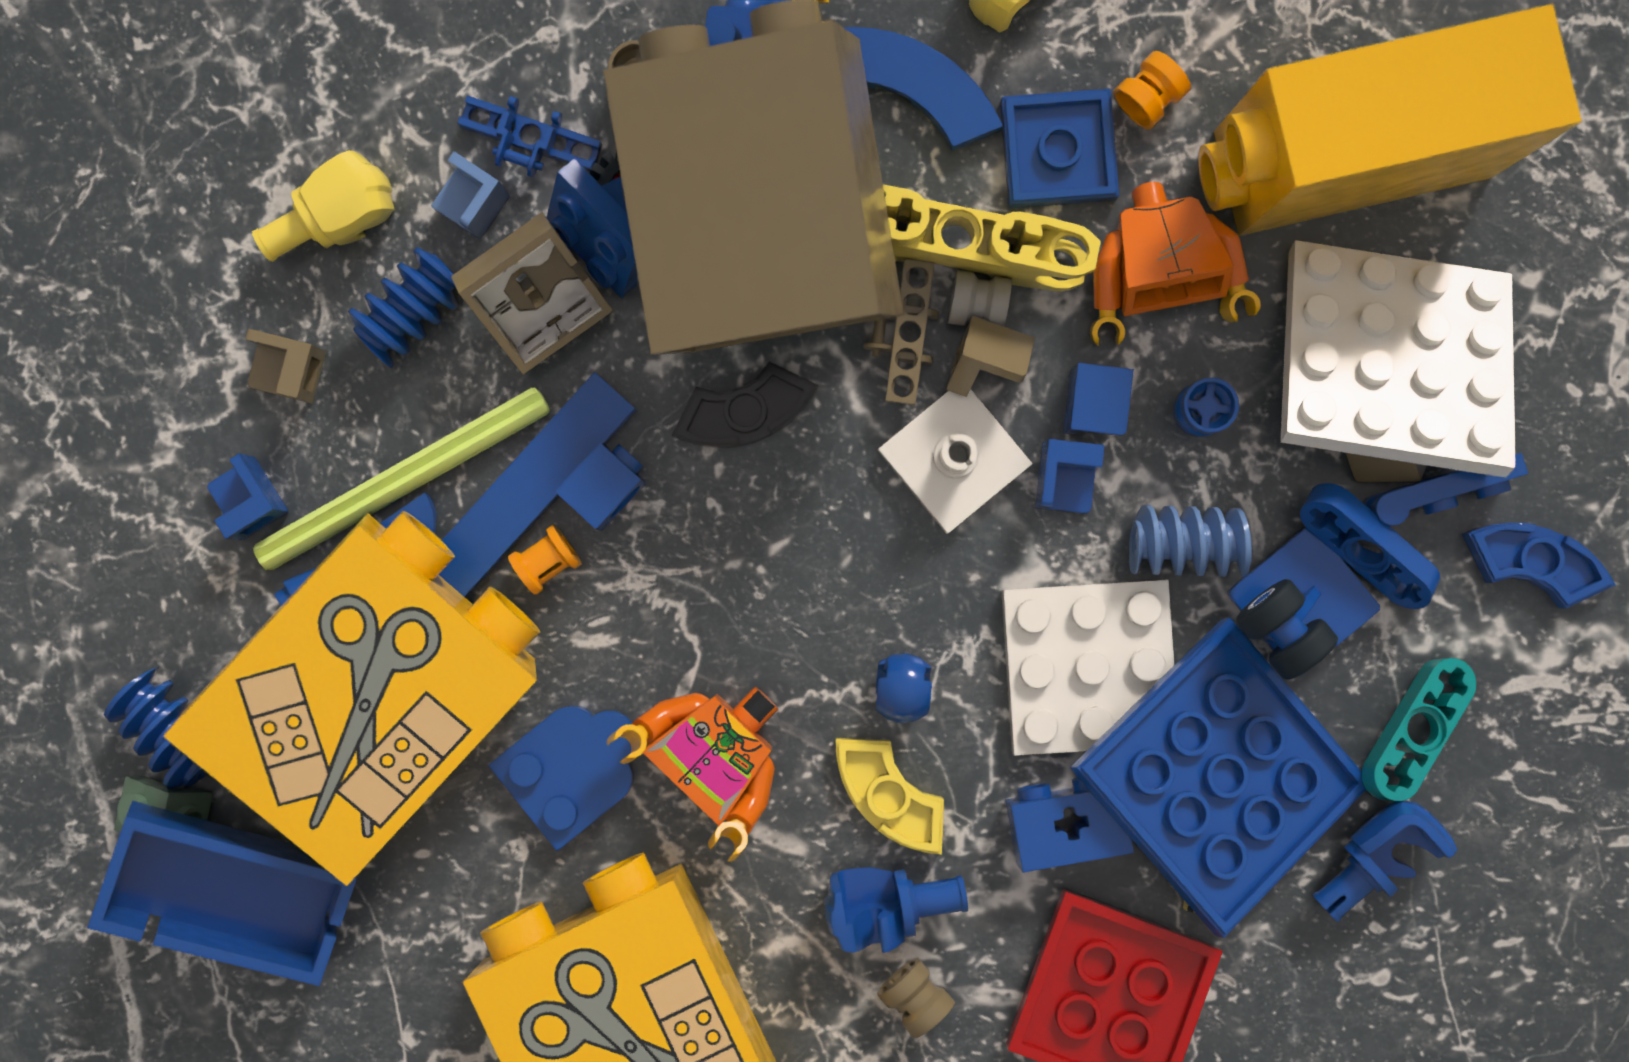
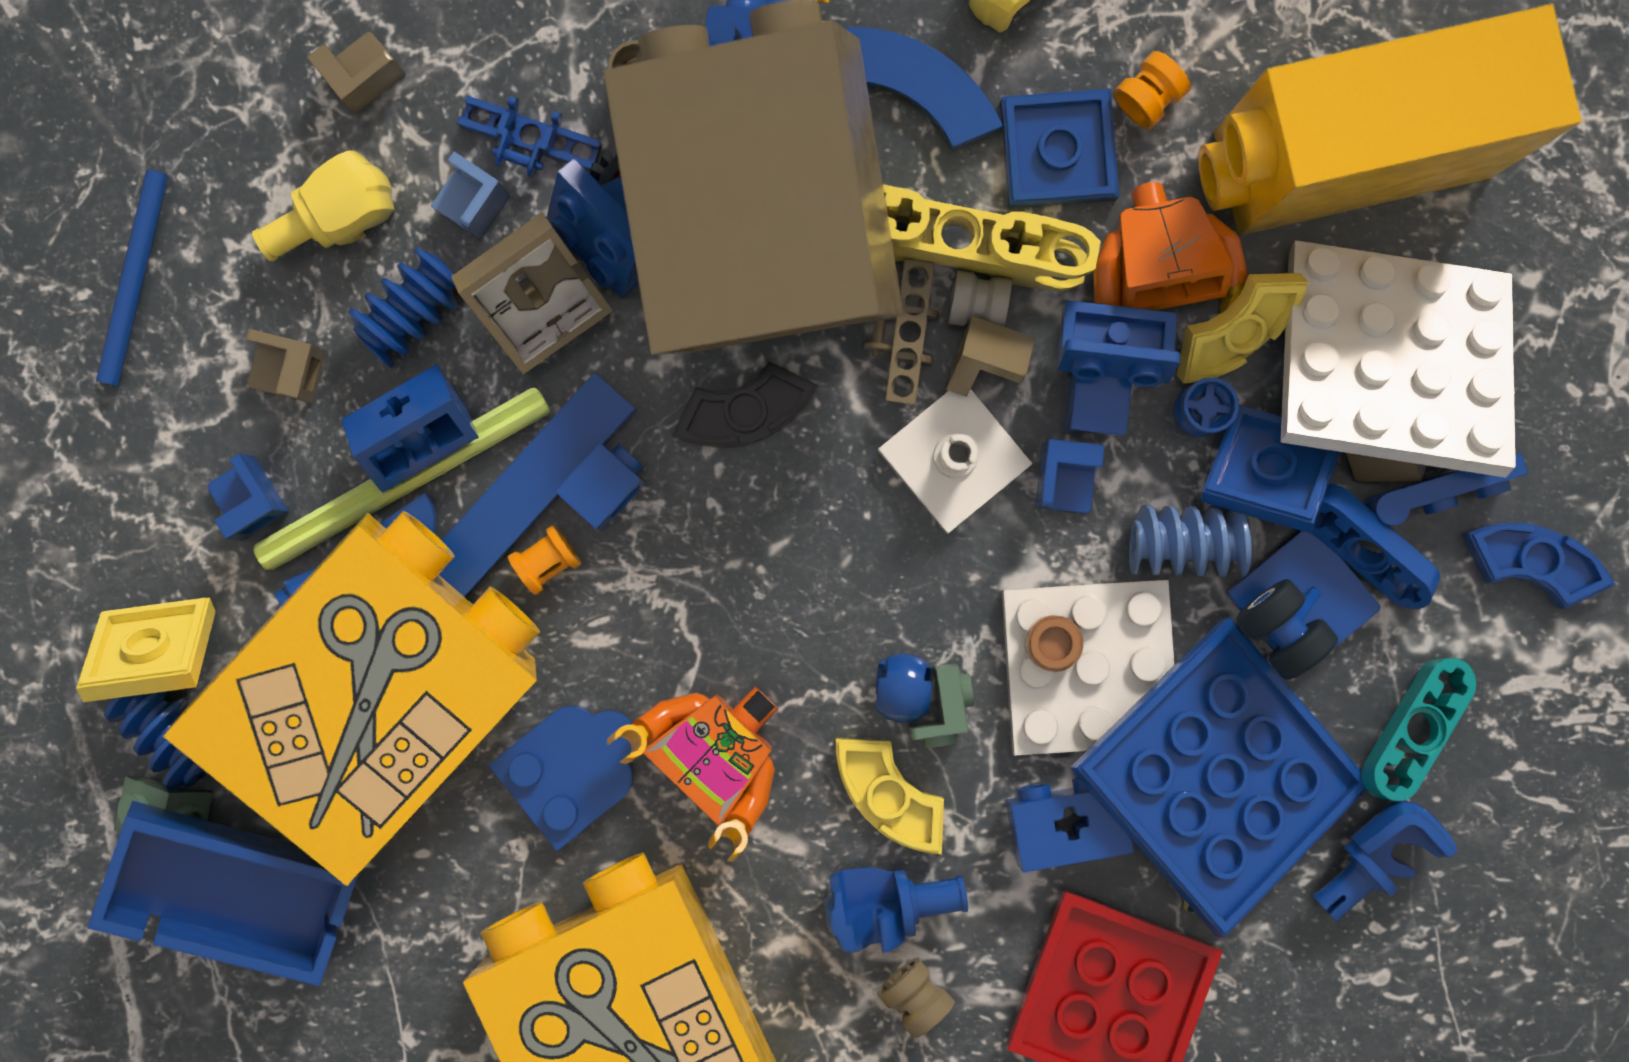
(132, 278): none -> blue bar
(147, 650): none -> light yellow tile
(358, 71): none -> dark tan panel
(409, 428): none -> blue brick
(953, 696): none -> sand green bracket
(1054, 643): none -> medium nougat tile
(1118, 343): none -> blue bracket
(1248, 323): none -> light yellow tile
(1268, 477): none -> blue tile

